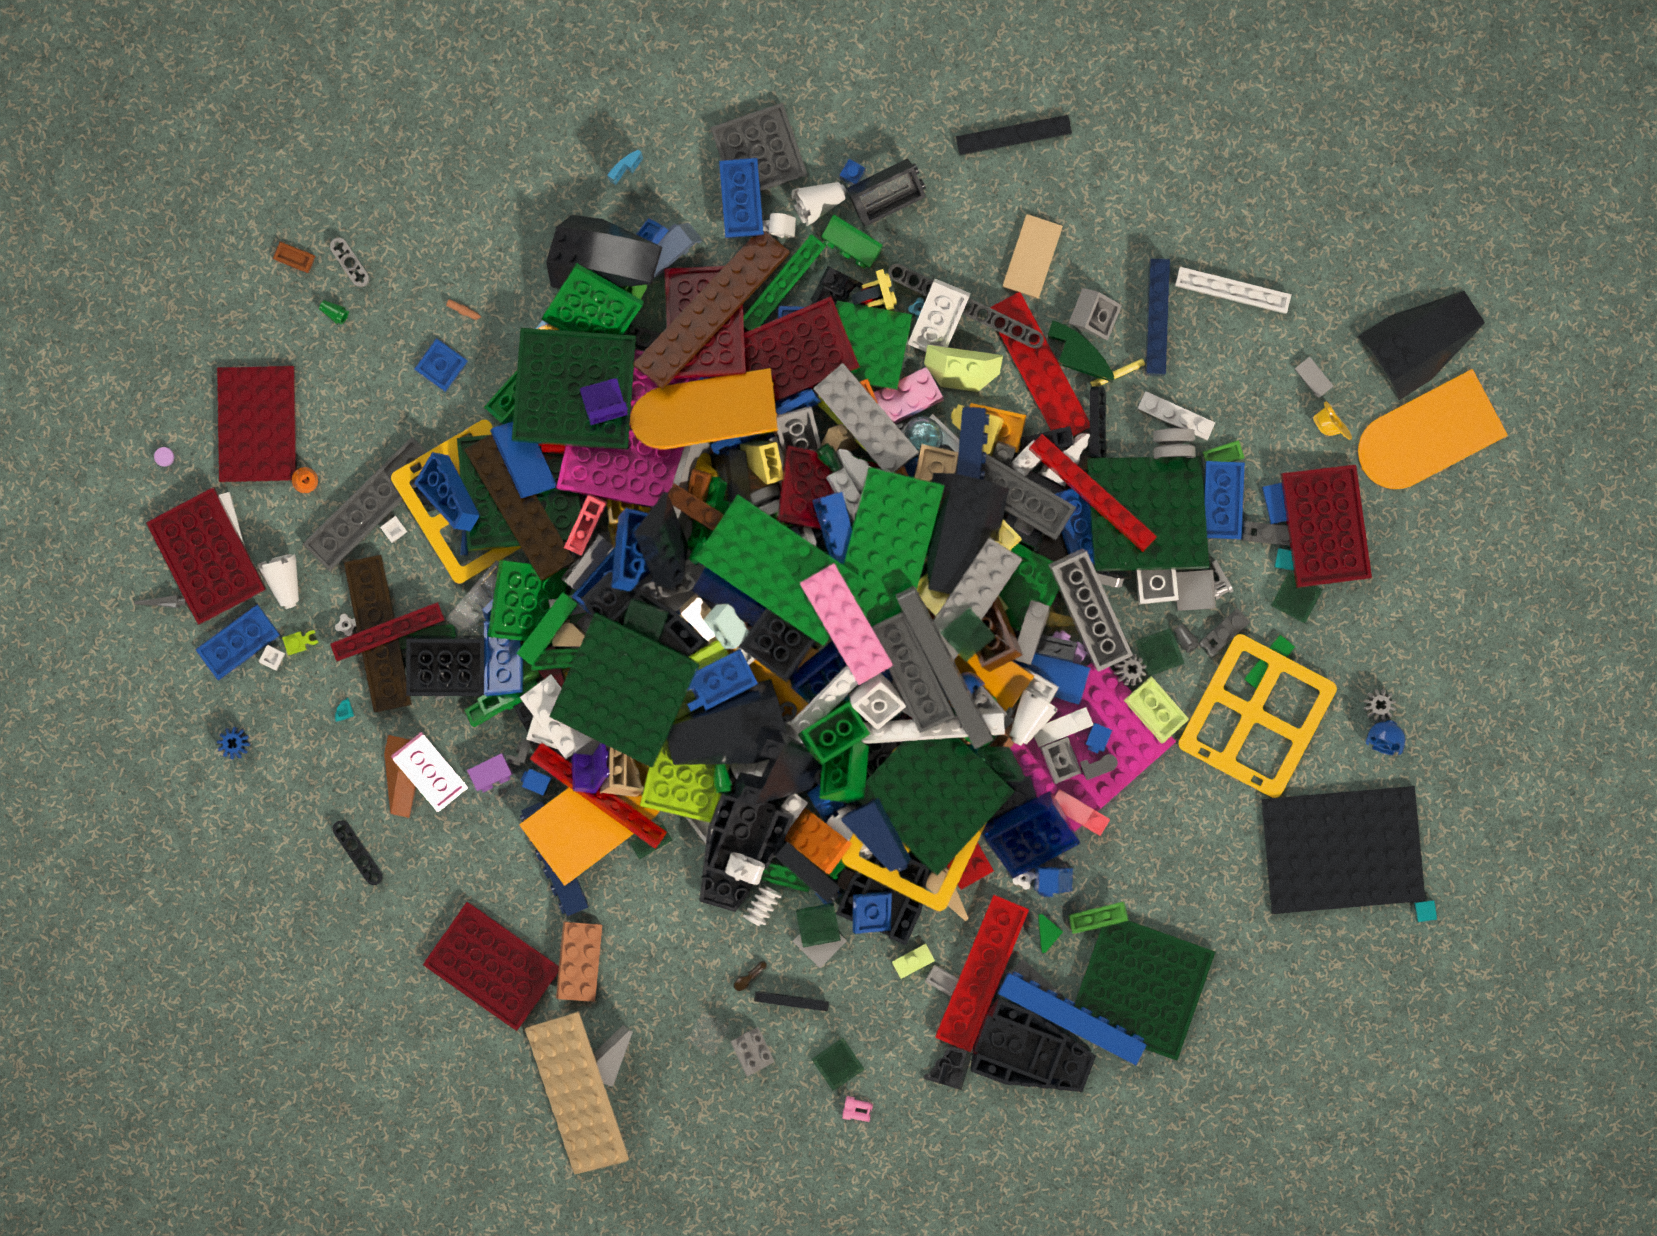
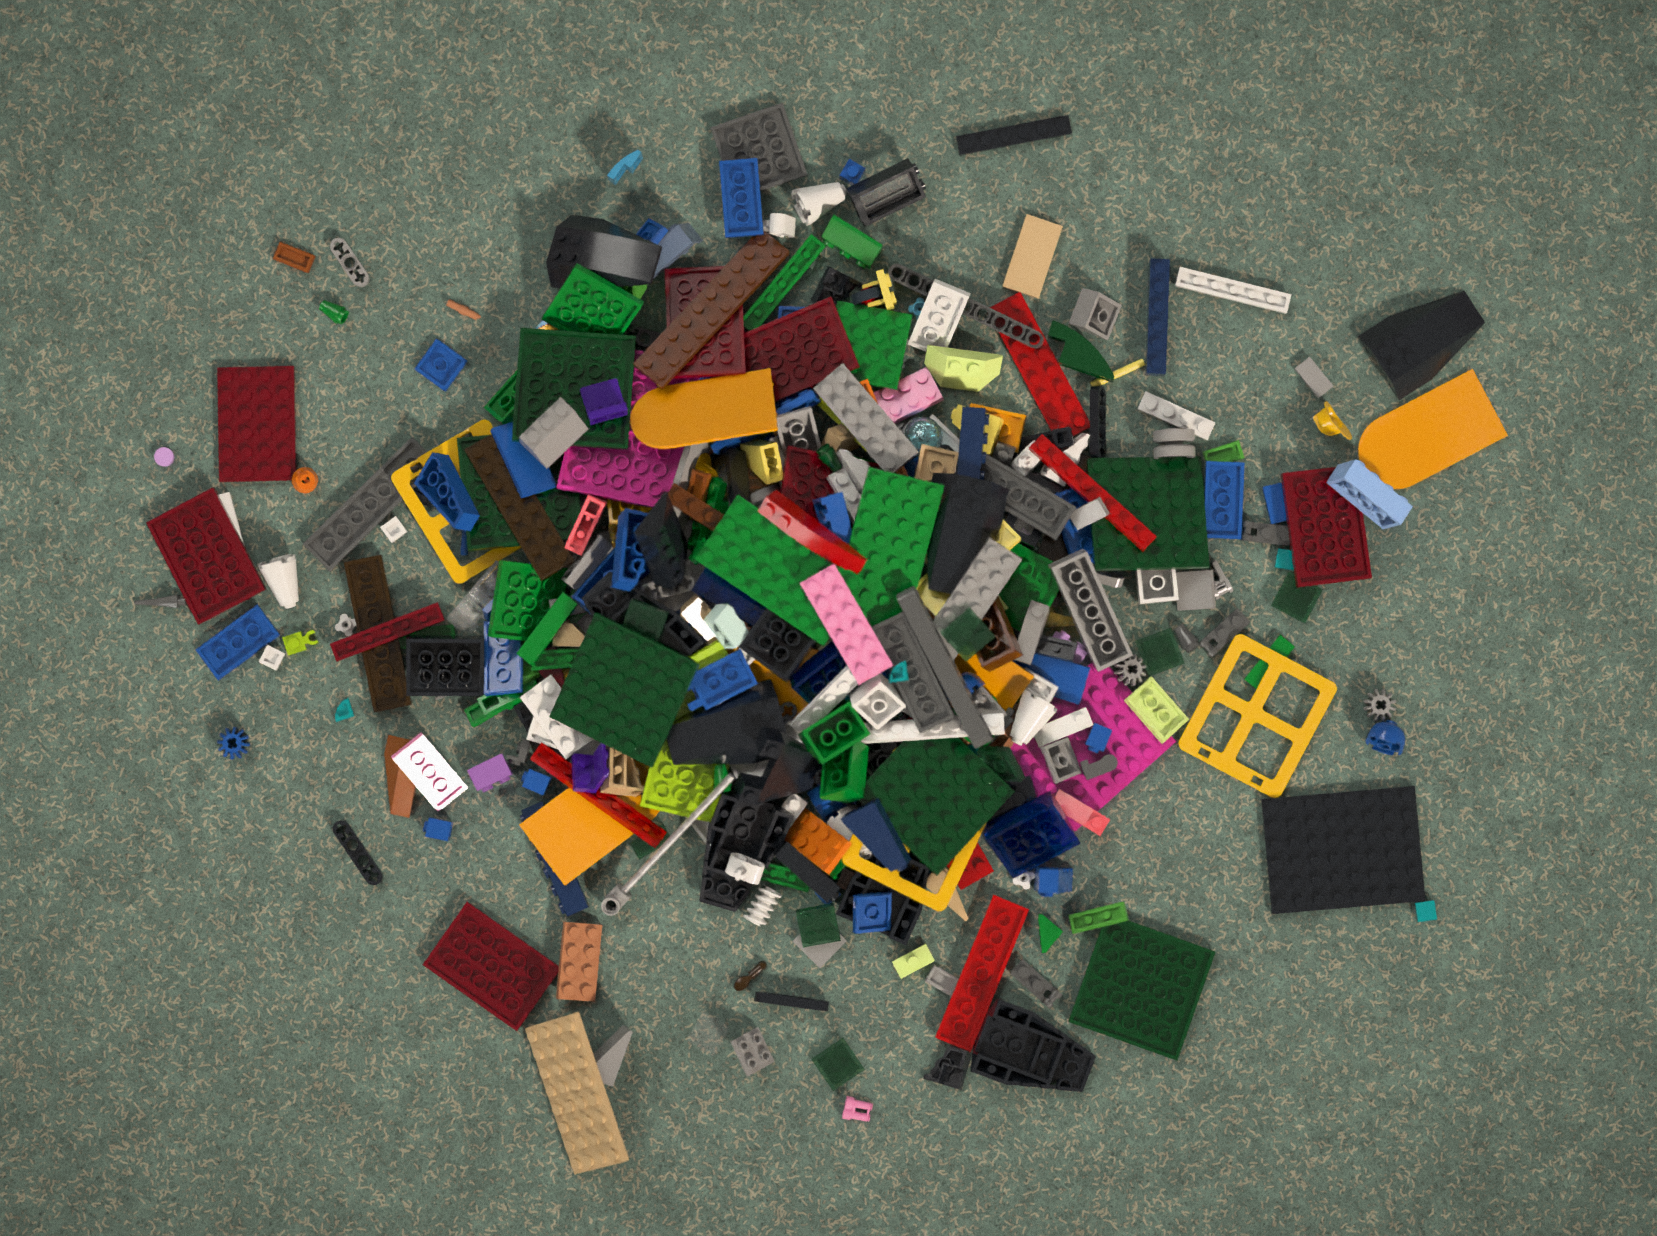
(438, 829): none -> blue brick
(553, 433): none -> light grey slope
(621, 893): none -> flat silver piece
(810, 532): none -> red slope
(899, 673): none -> teal tile
(1071, 1018): blue brick -> none
(1089, 513): none -> light grey tile
(1369, 494): none -> light blue brick

